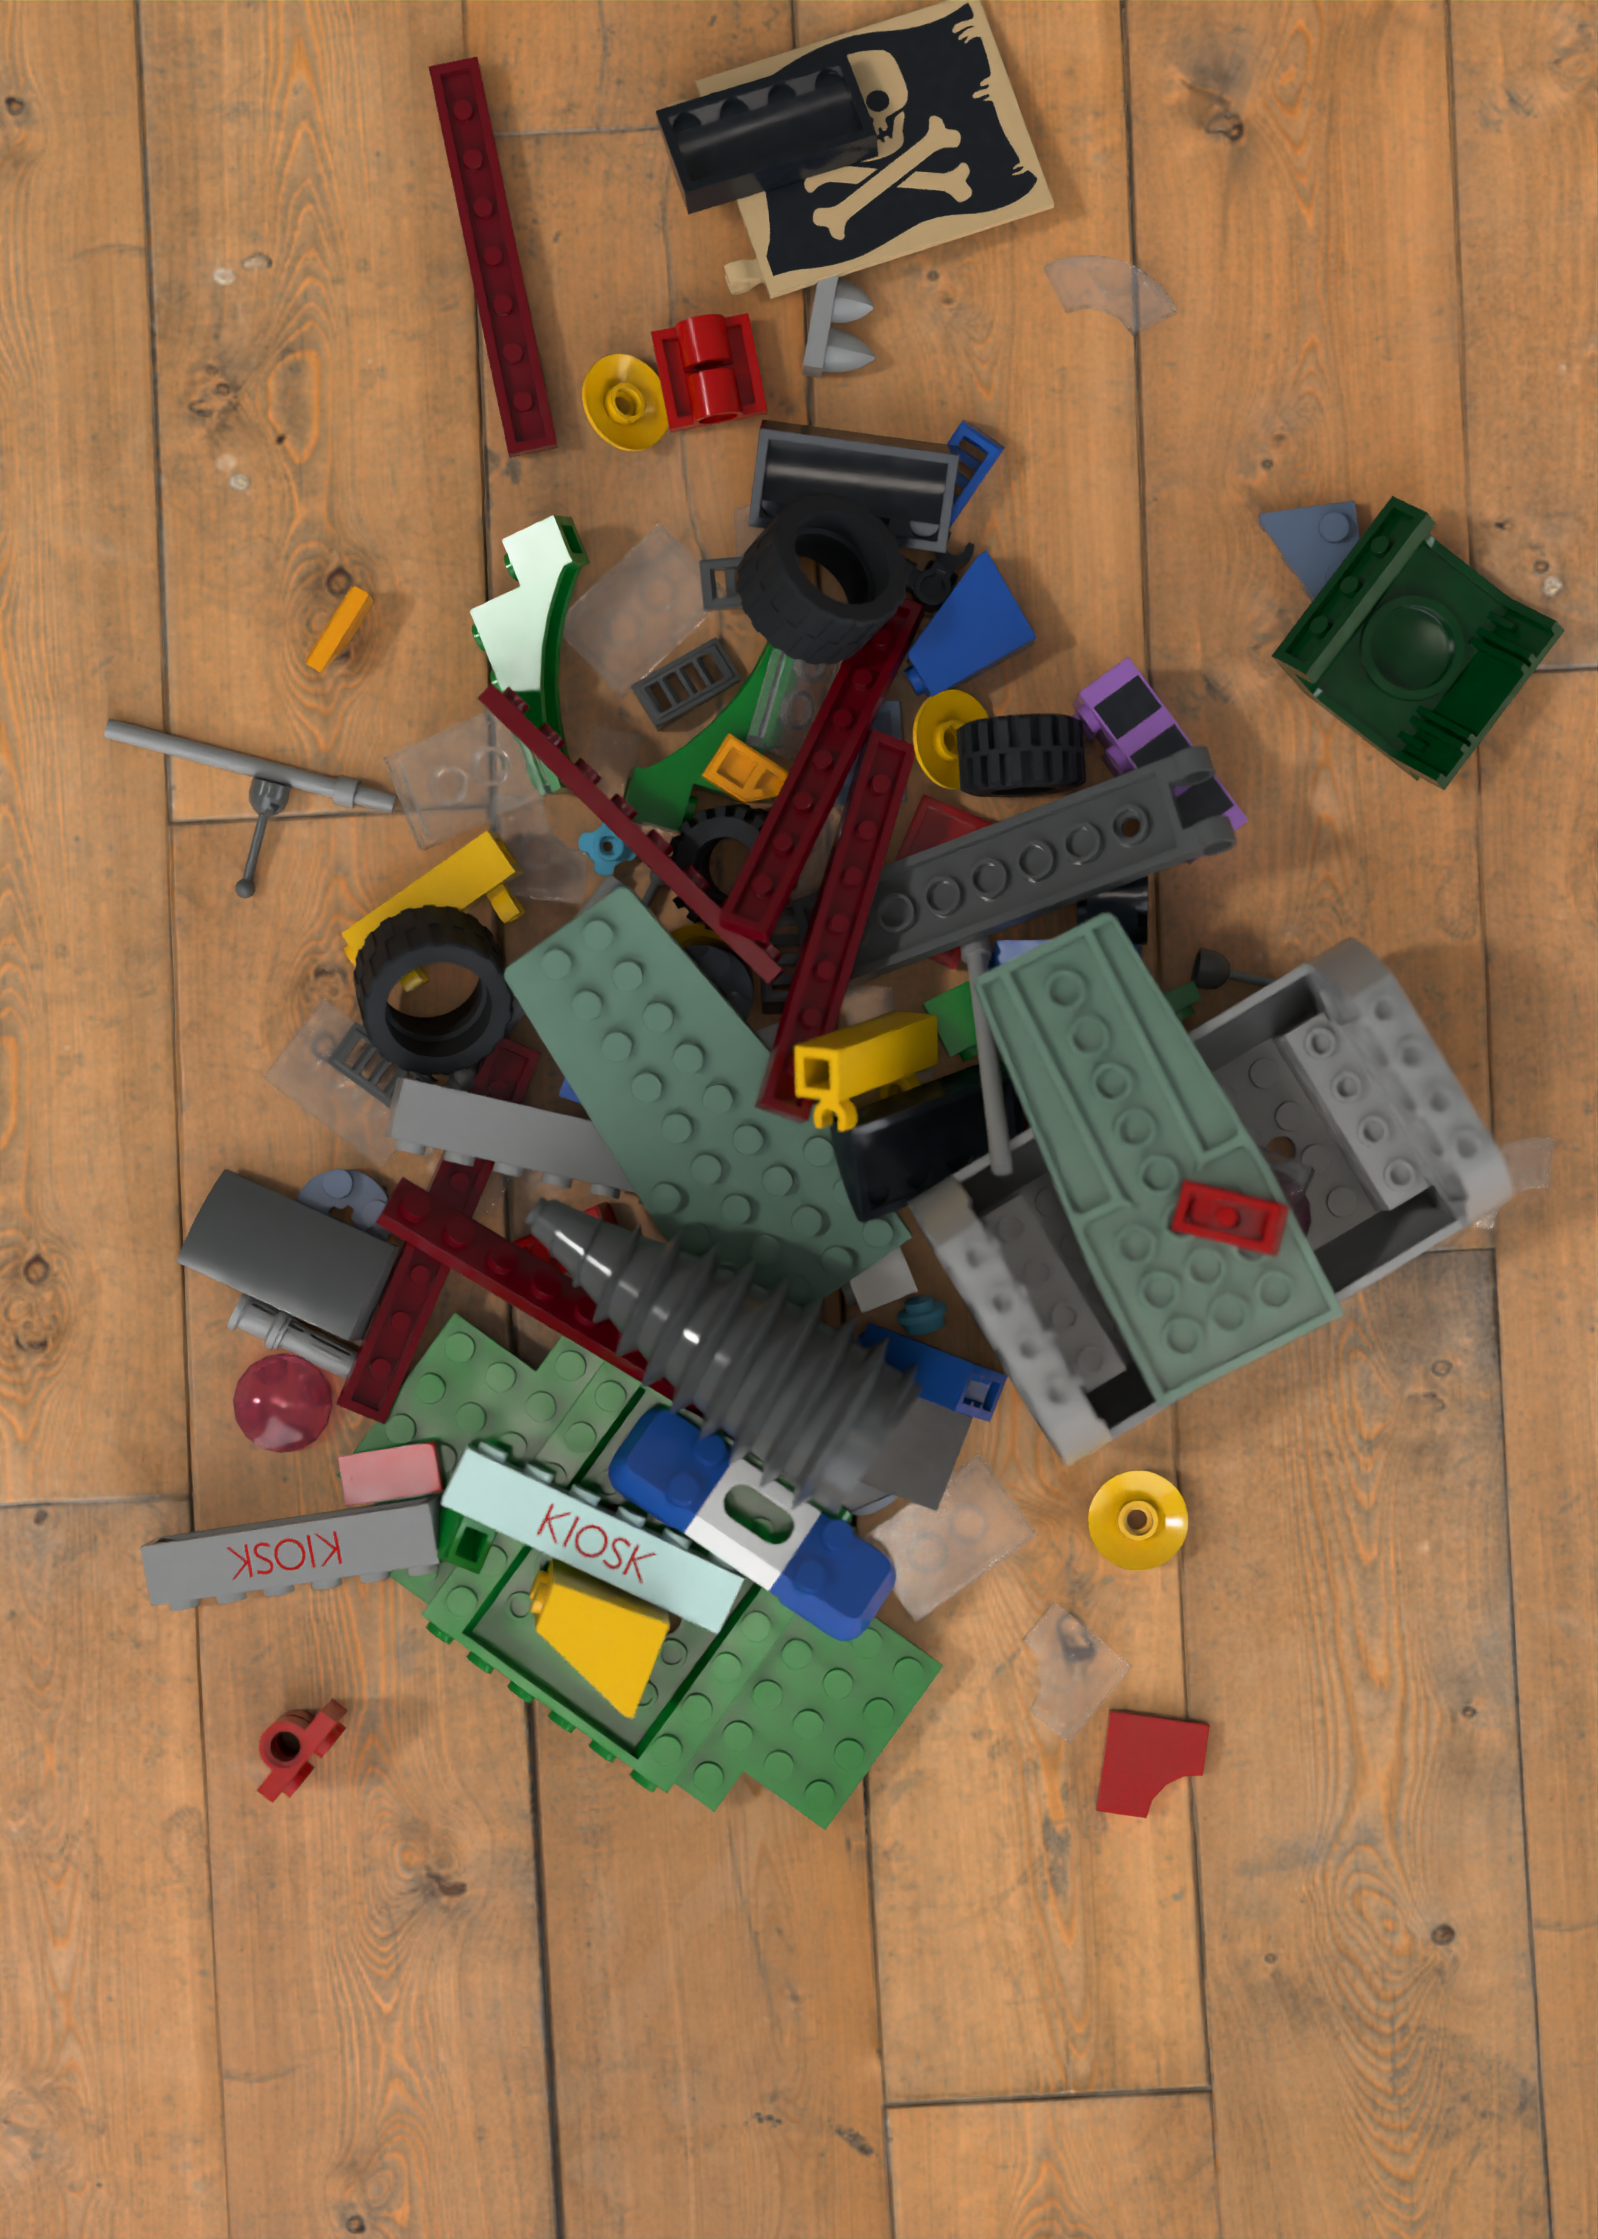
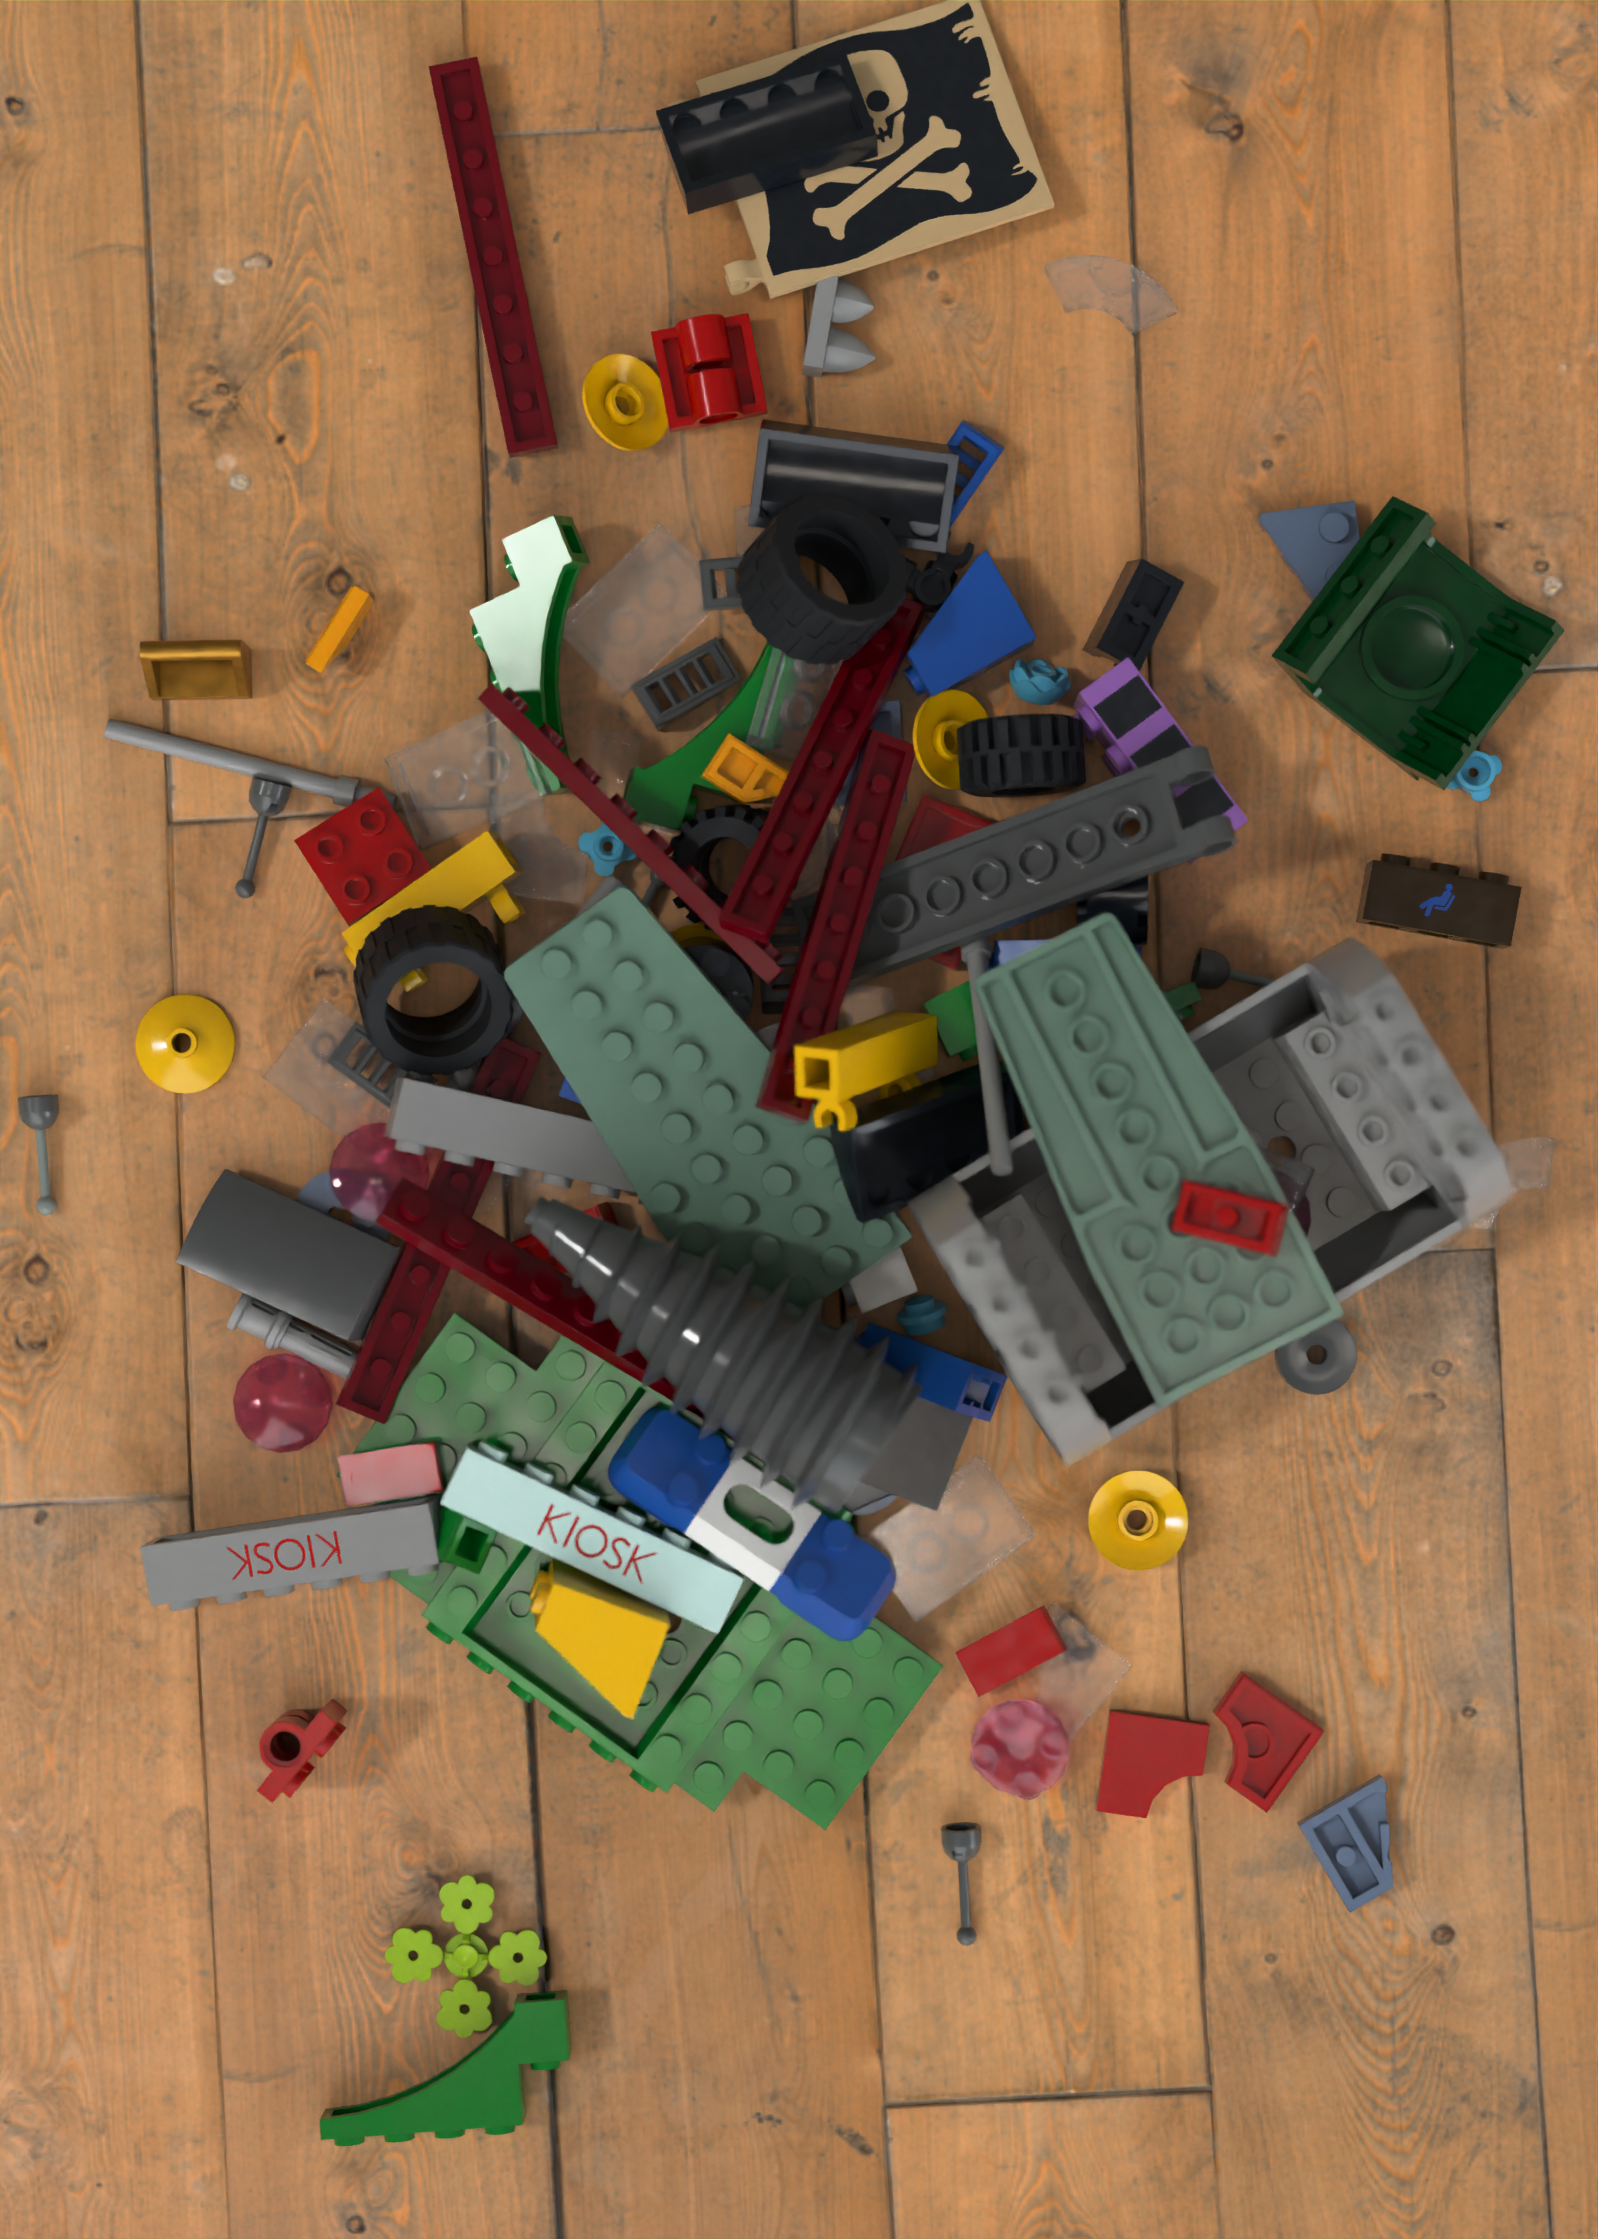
(39, 1114): none -> hinge
(197, 669): none -> pearl gold tile
(210, 1048): none -> yellow dish
(363, 856): none -> red plate
(369, 1168): none -> clear pink dish
(465, 1956): none -> lime plant
(476, 2091): none -> green arch
(962, 1843): none -> dark grey hinge
(1011, 1651): none -> red tile
(1020, 1748): none -> clear pink dish
(1039, 682): none -> medium azure plate
(1134, 613): none -> black hinge
(1266, 1738): none -> red tile
(1331, 1372): none -> dark grey piece
(1354, 1843): none -> sand blue wing
(1439, 902): none -> dark brown brick
(1477, 786): none -> medium azure plate

